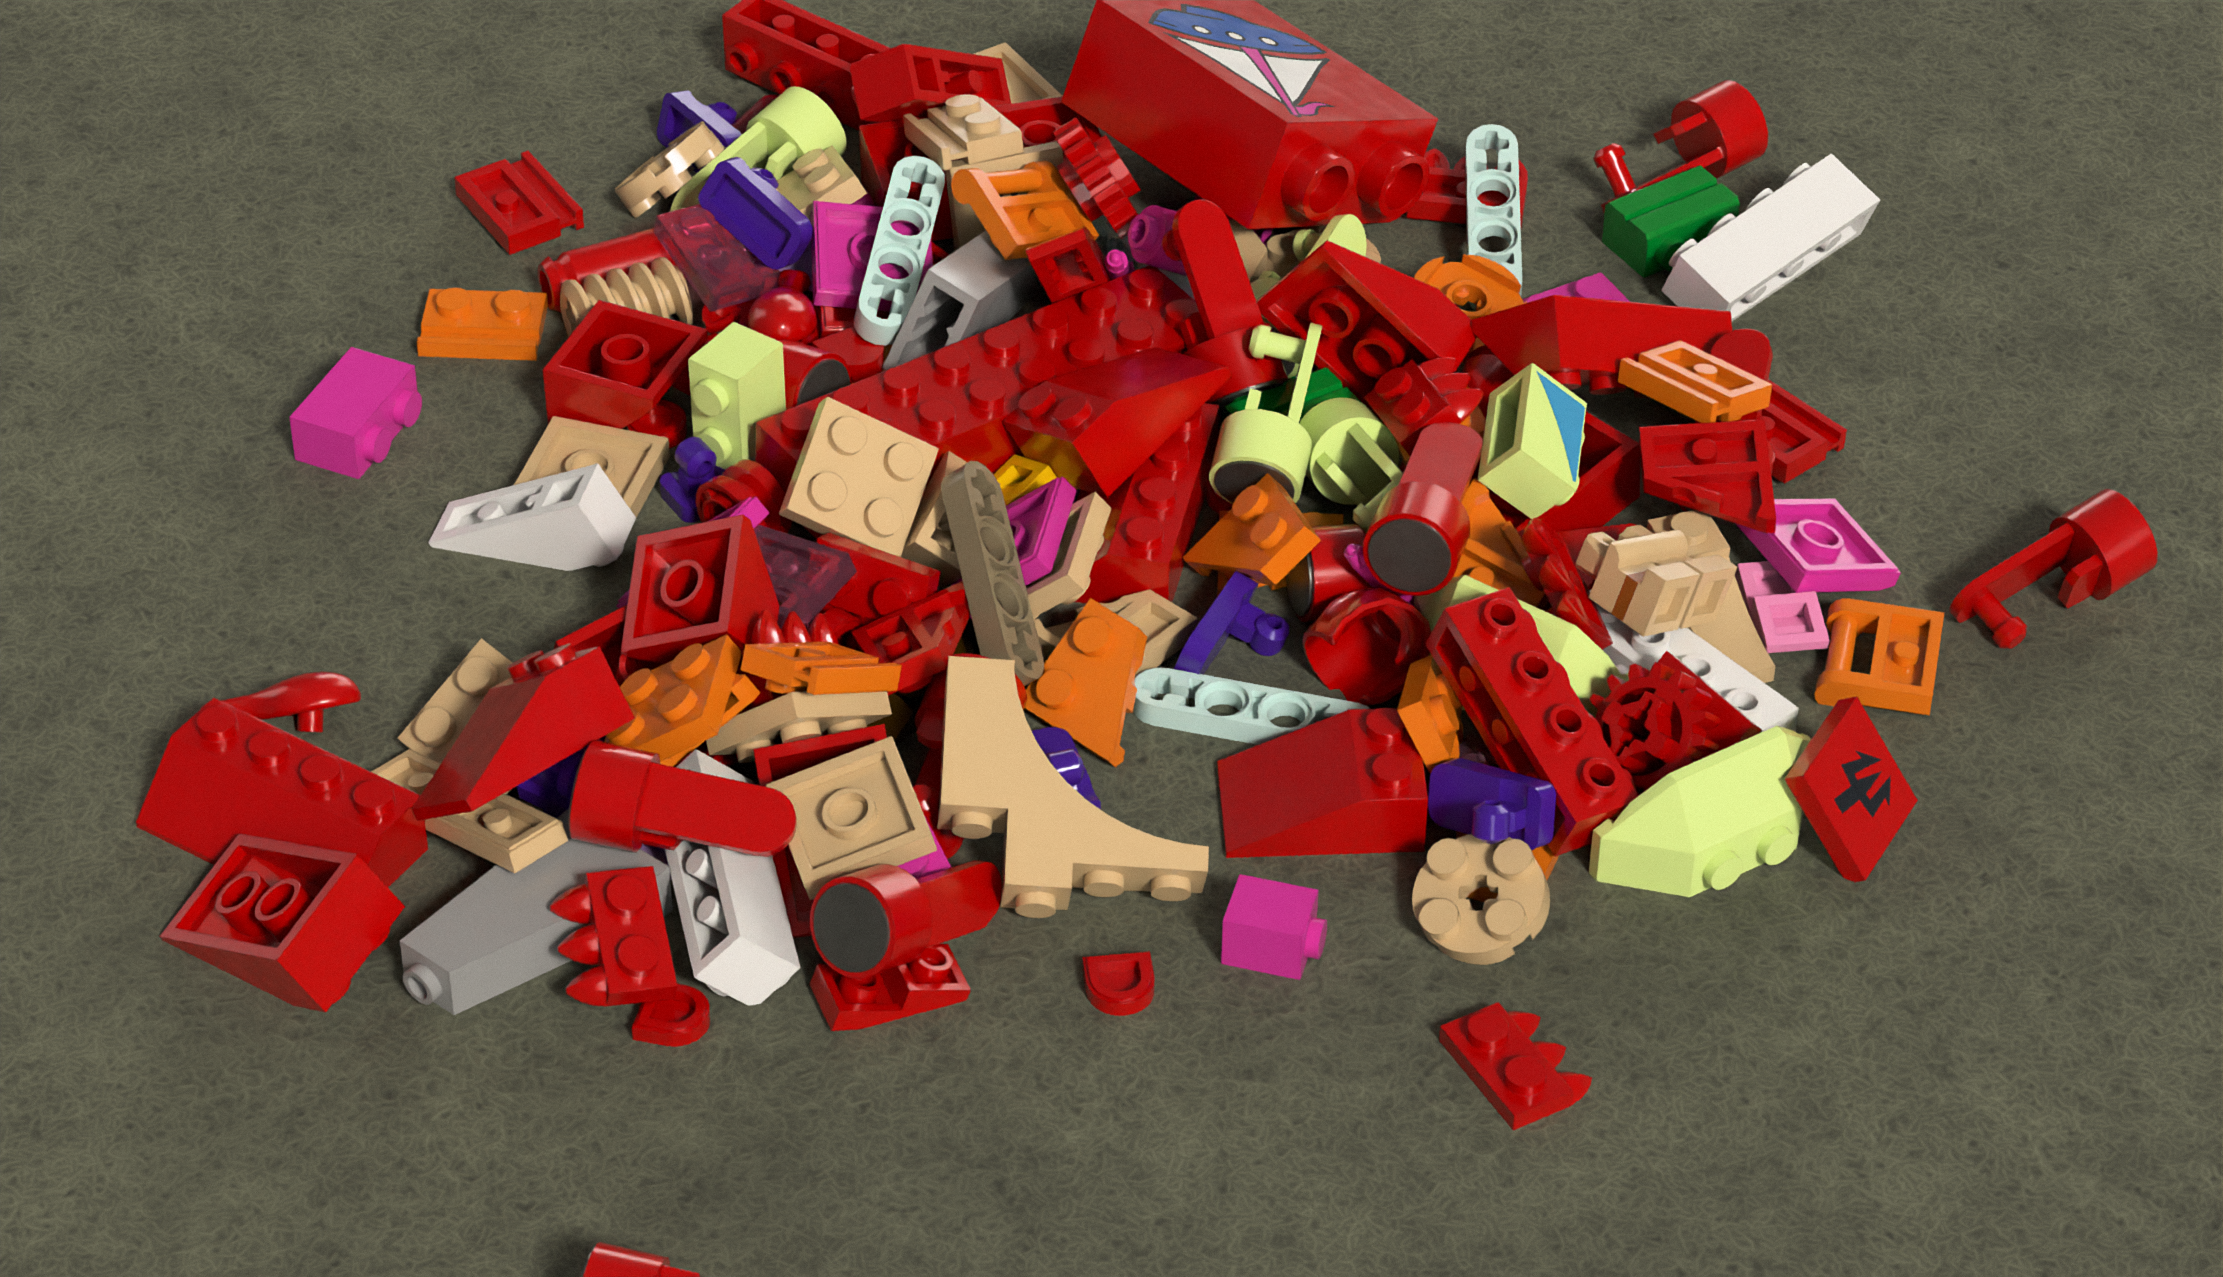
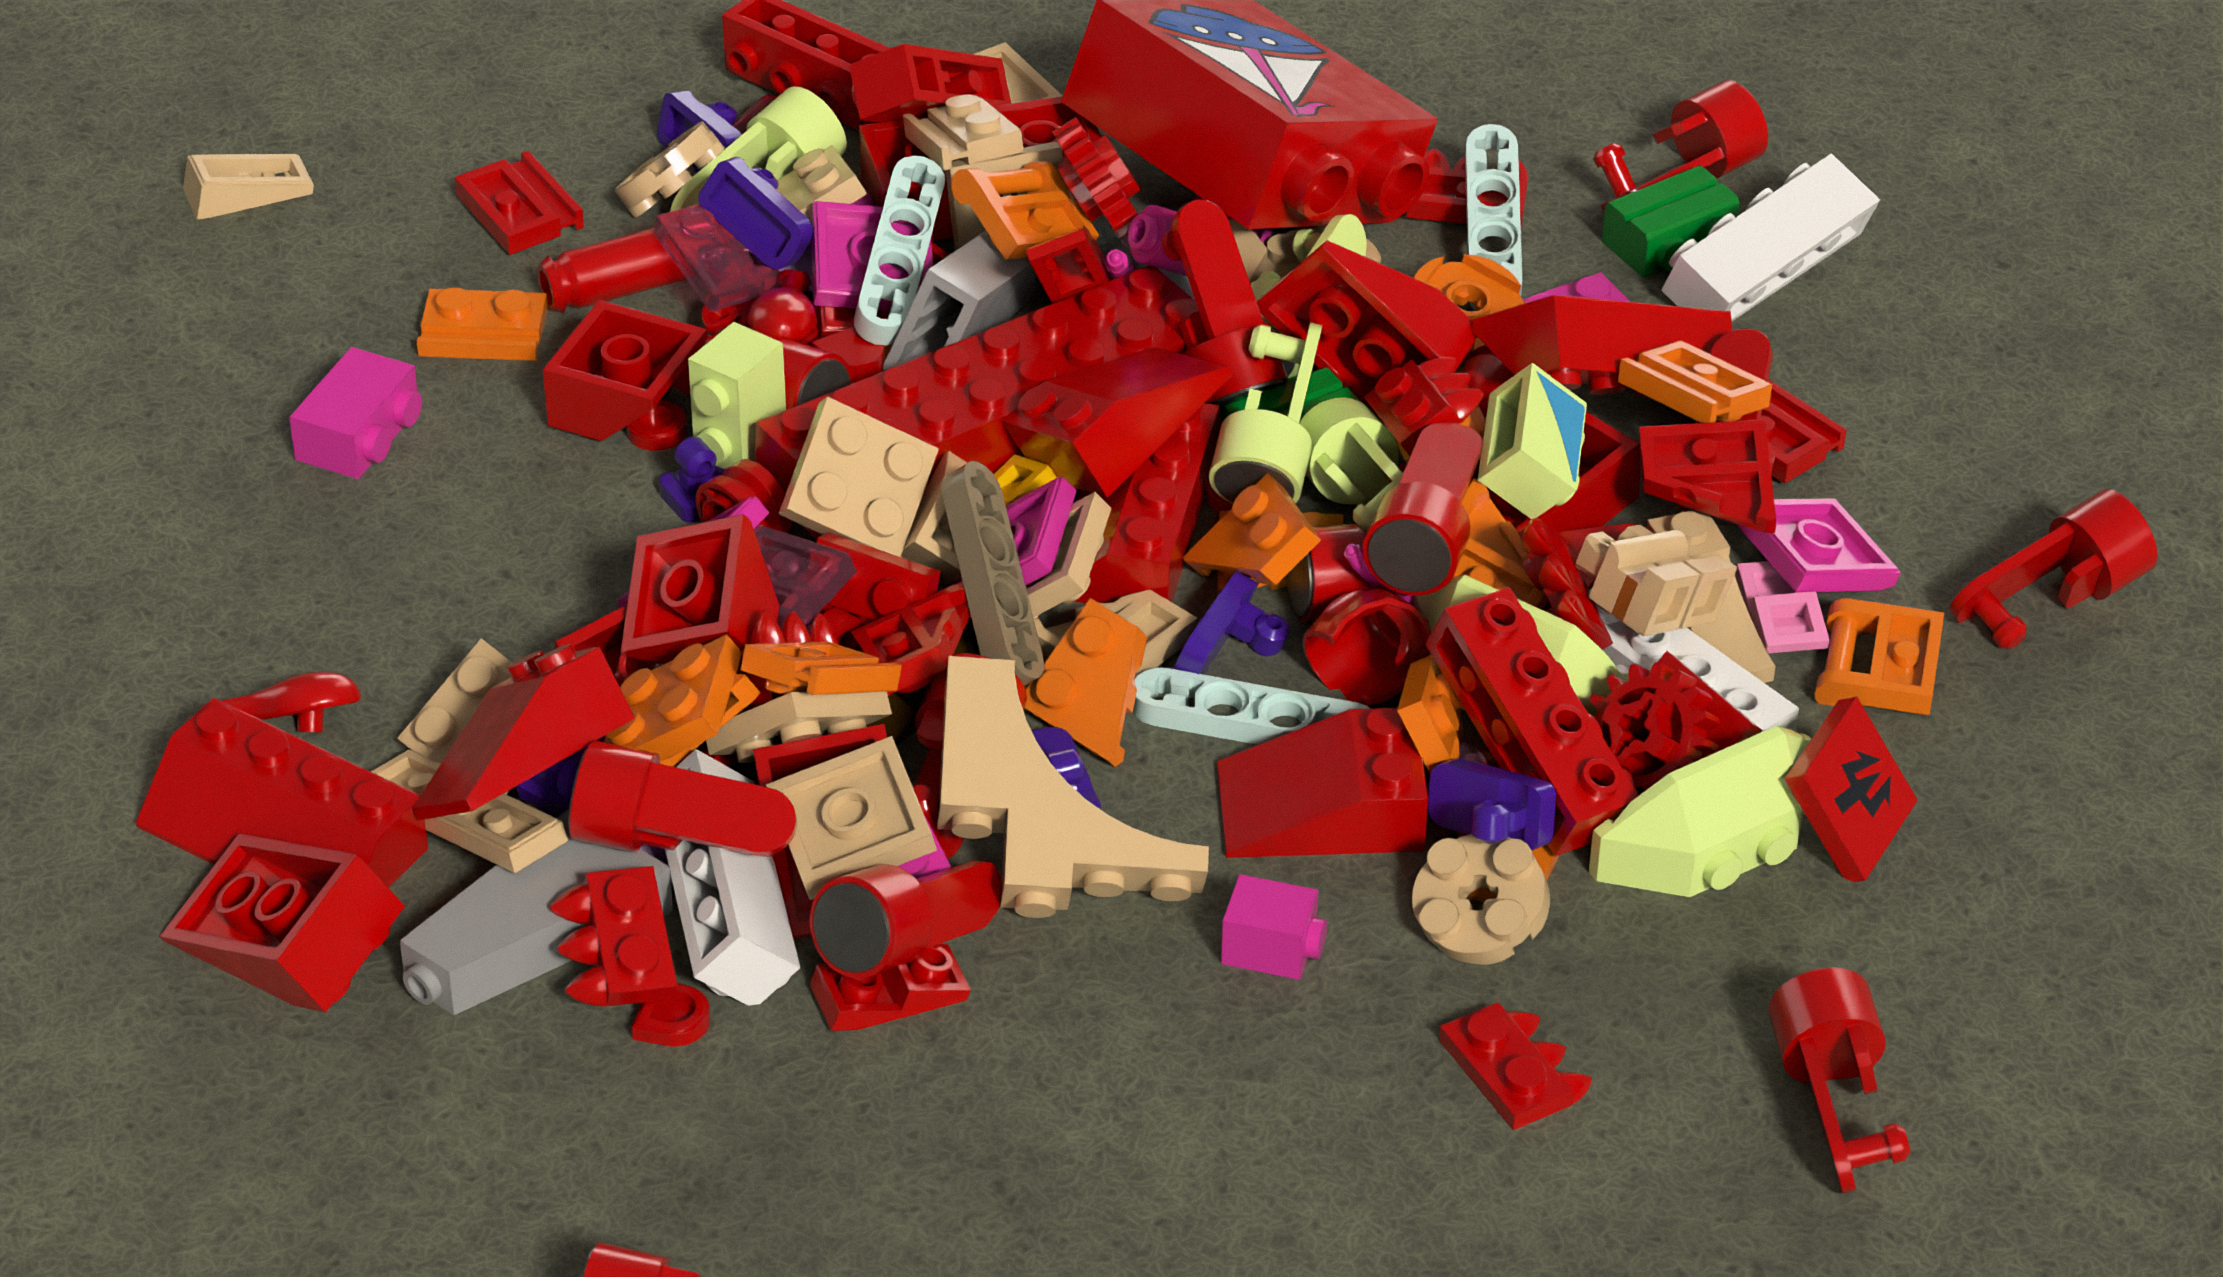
(242, 181): none -> tan slope
(544, 522): white slope -> none
(626, 456): tan plate -> none
(652, 291): tan piece -> none
(1119, 982): red tile -> none
(1832, 1032): none -> red piece

